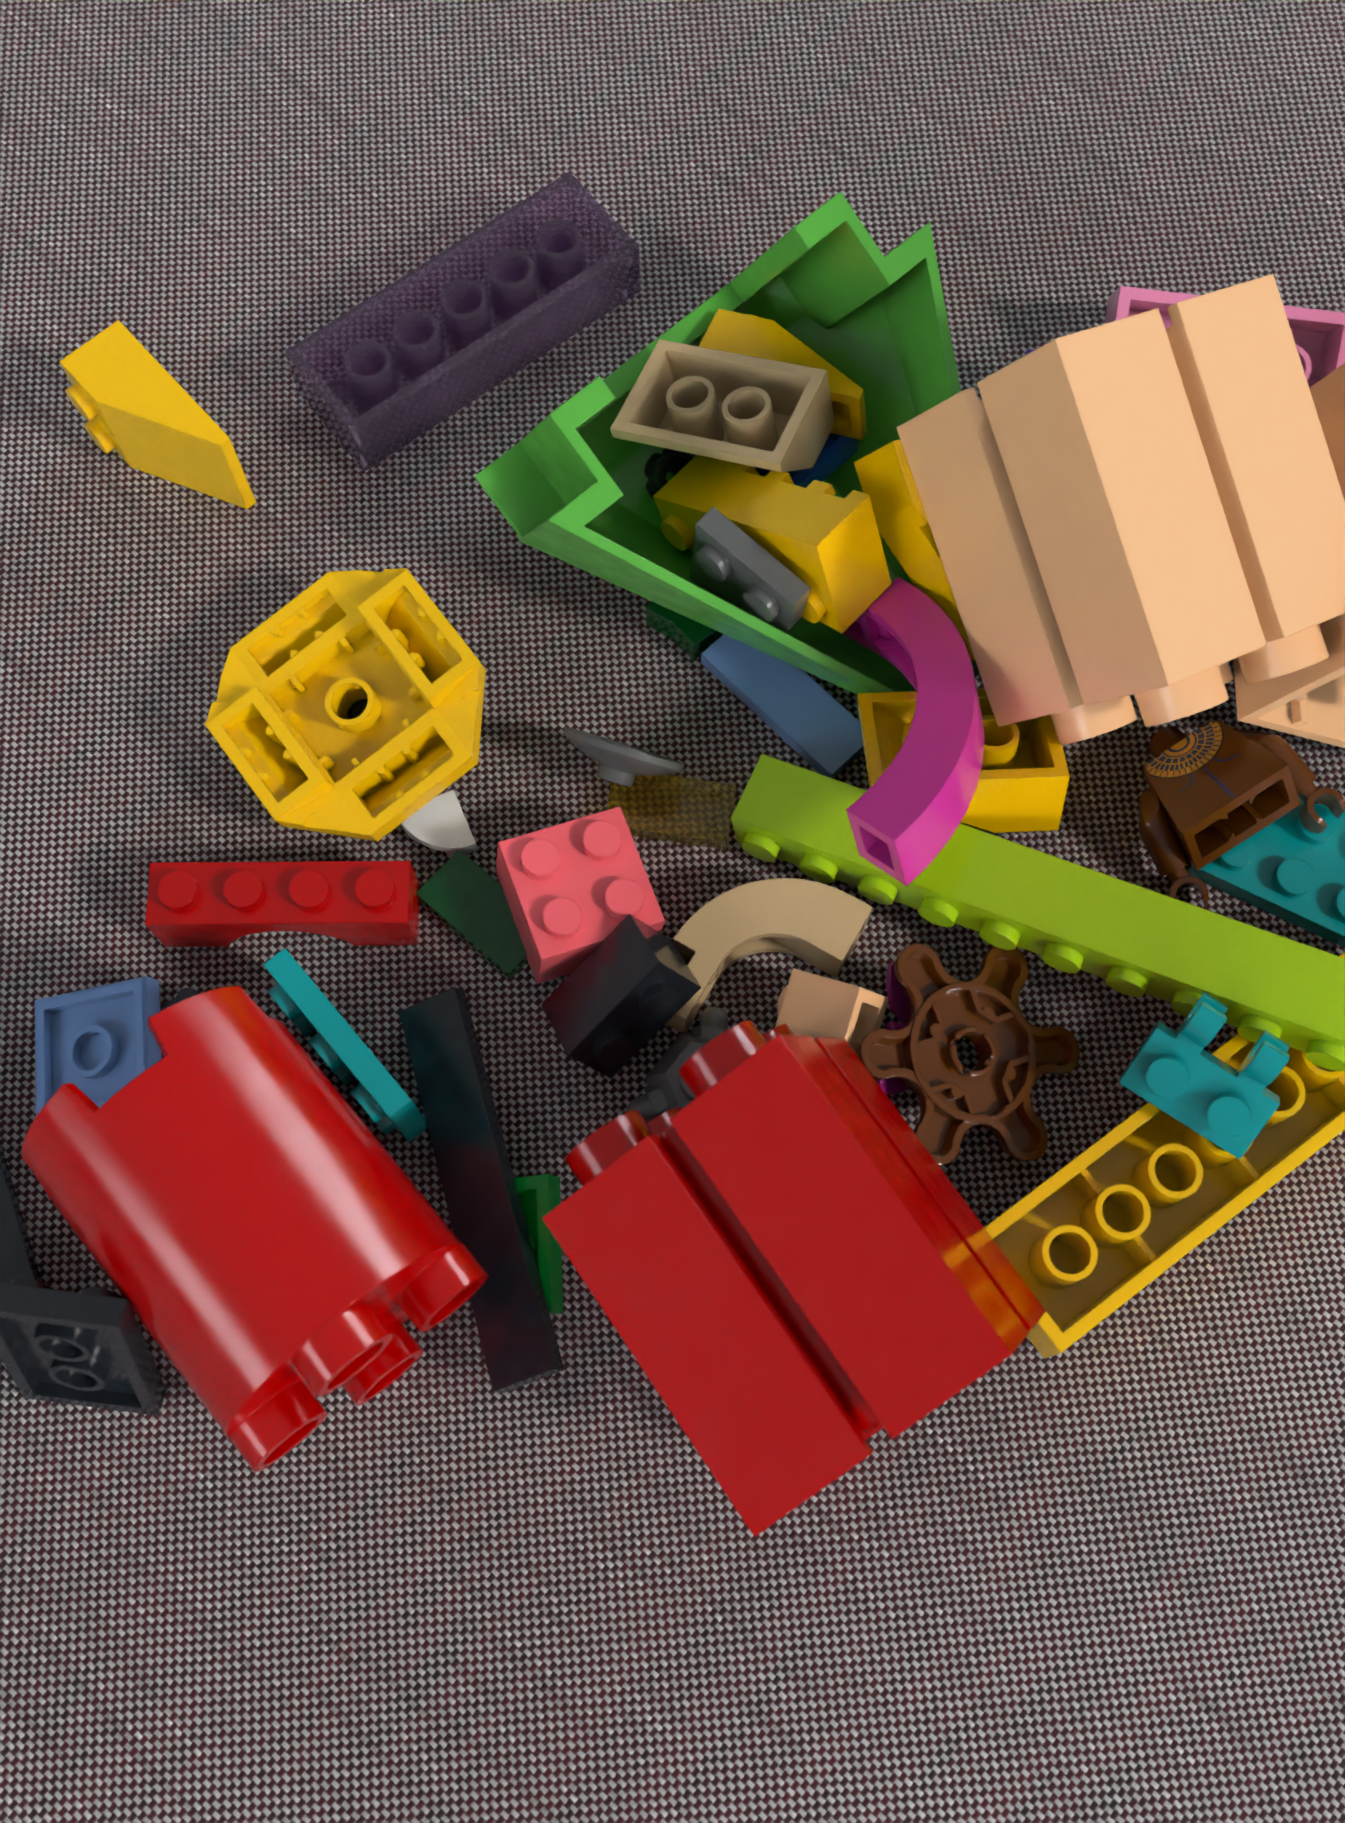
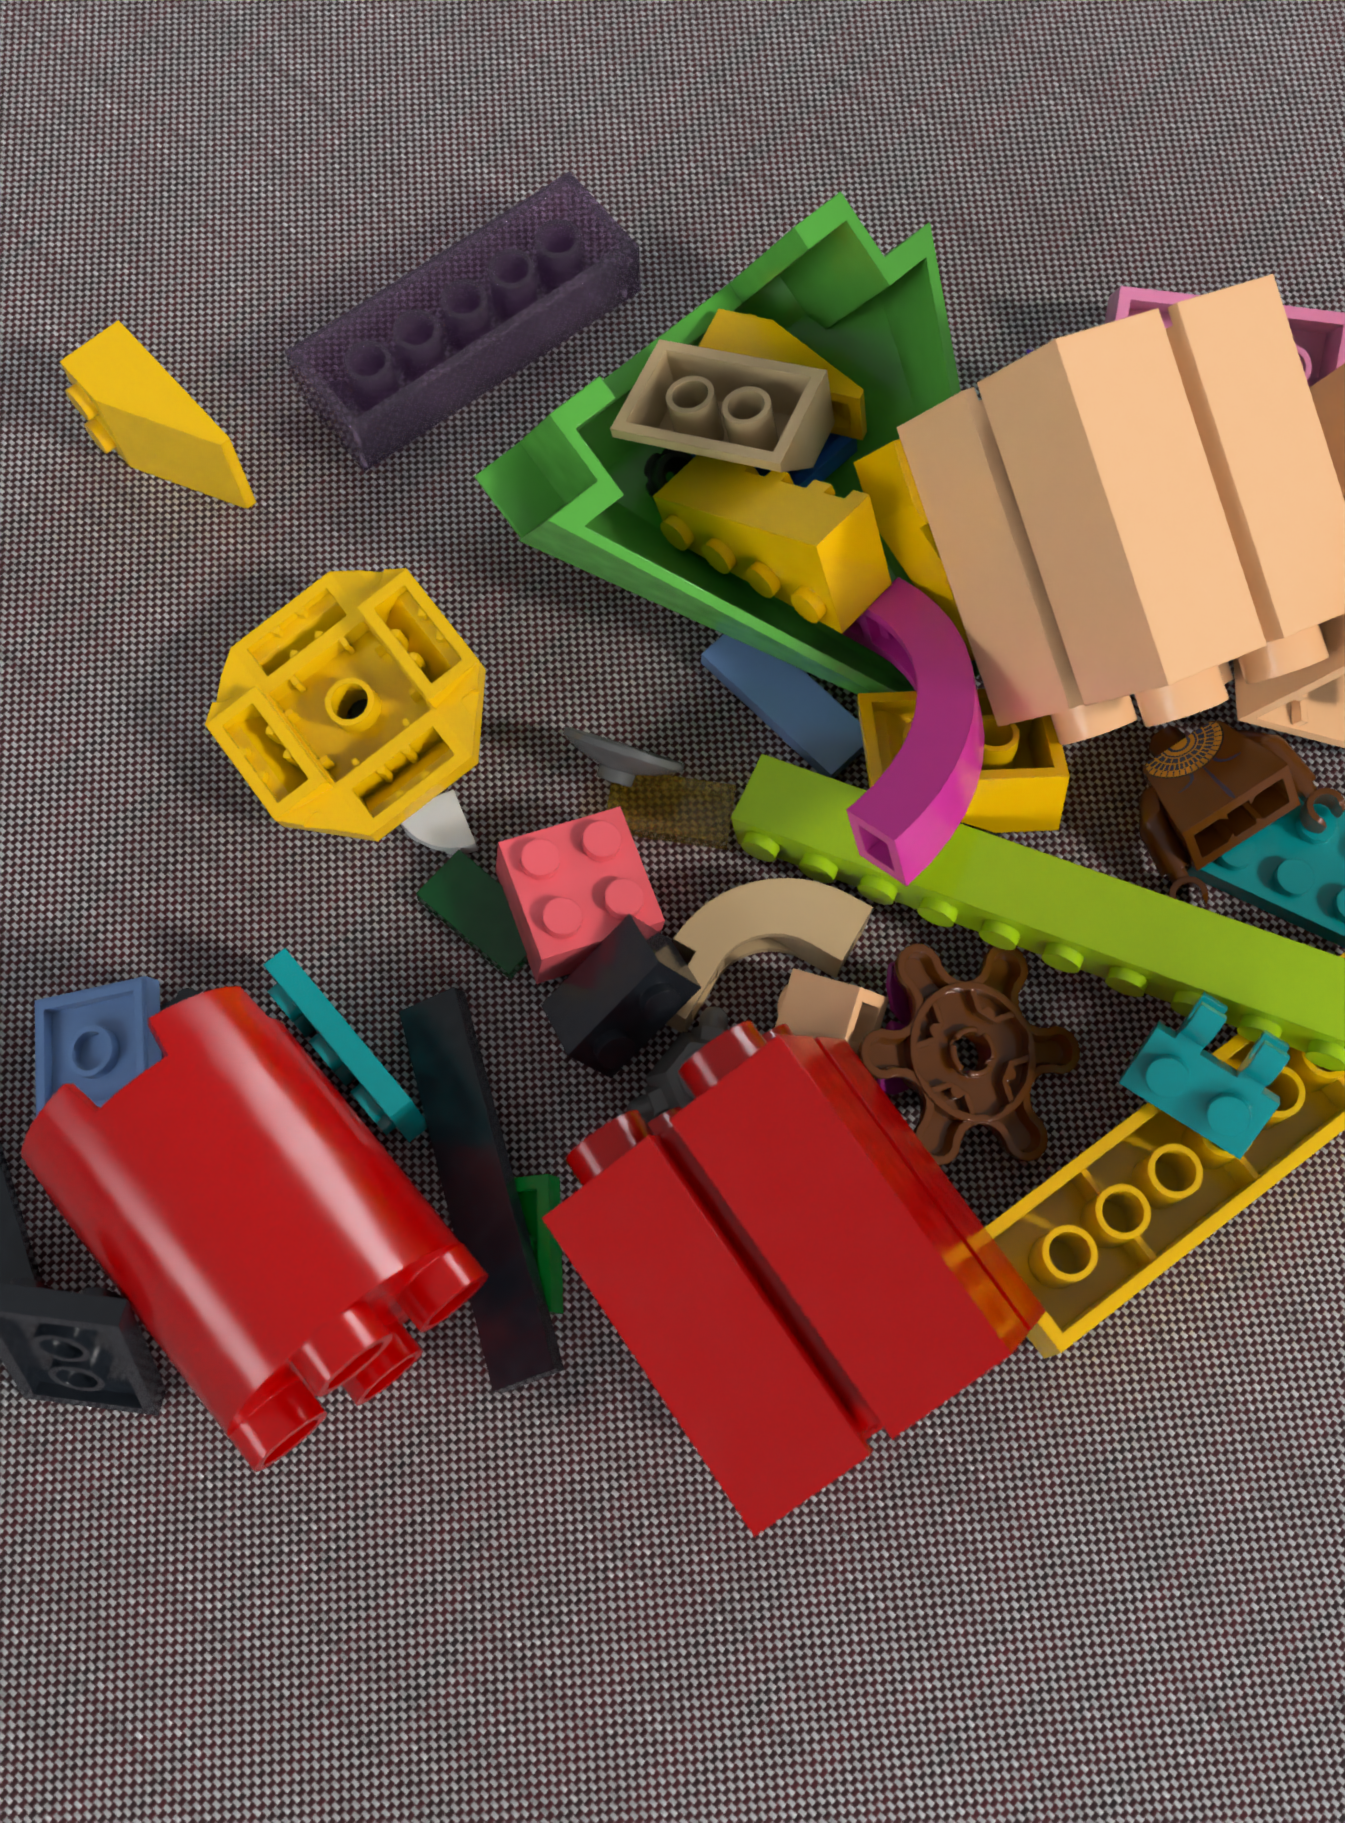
(227, 900): red arch -> none
(687, 633): dark green piece -> none
(745, 573): dark grey wing -> none

